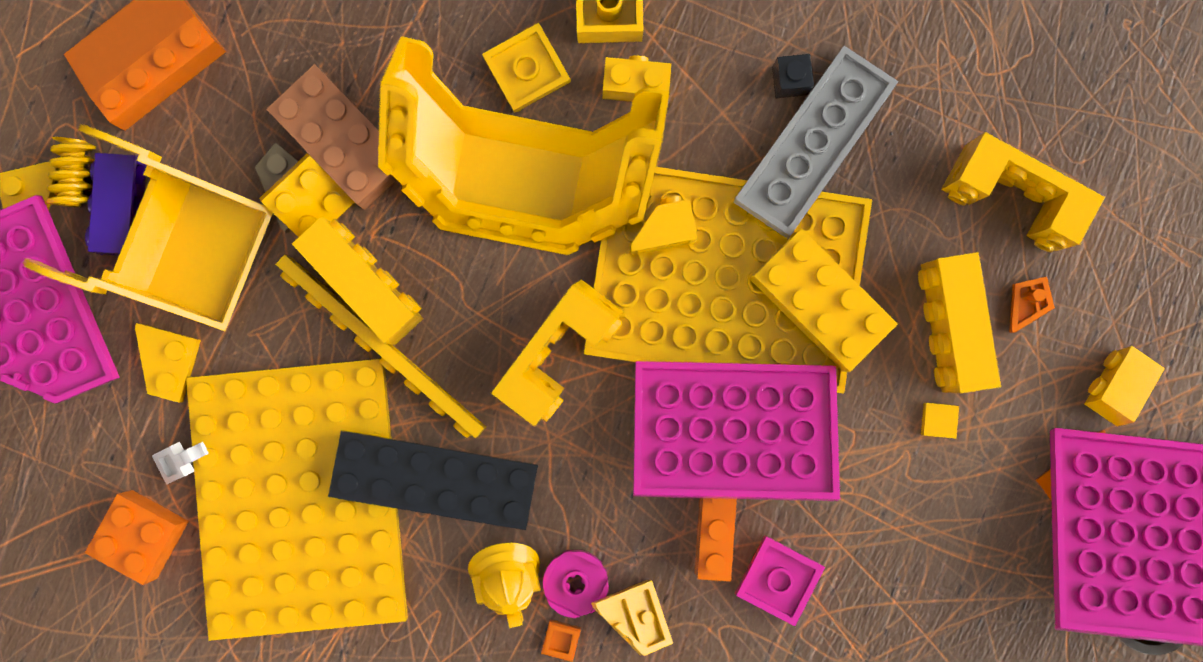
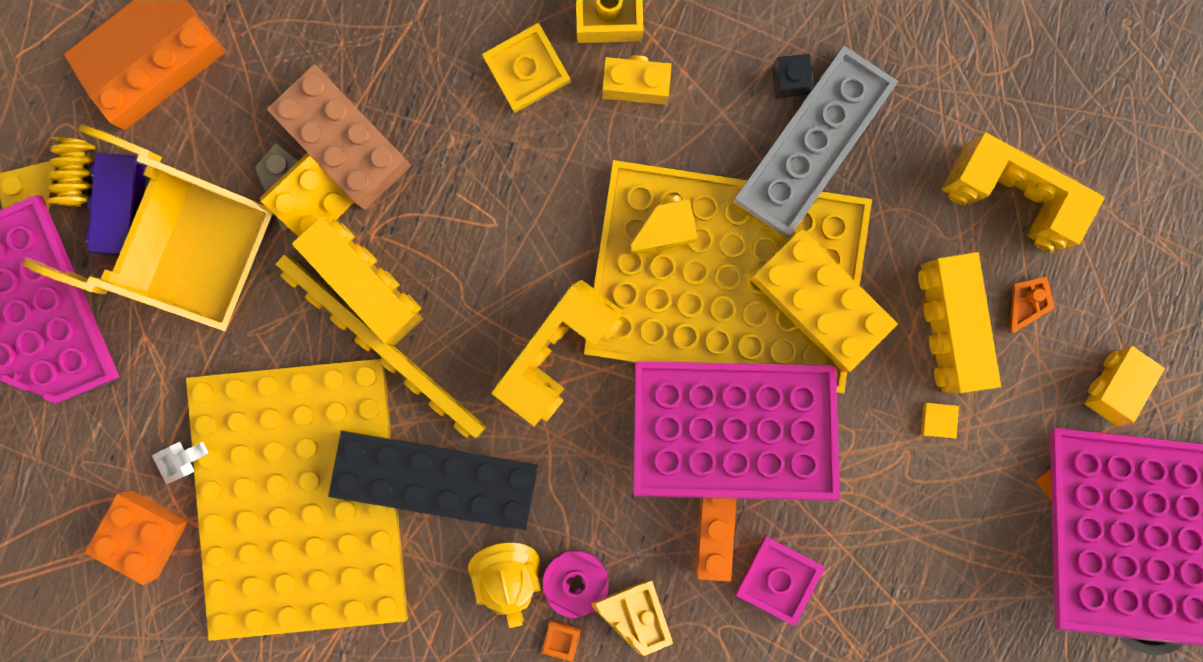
(166, 361): yellow wing -> none
(512, 173): yellow windscreen -> none

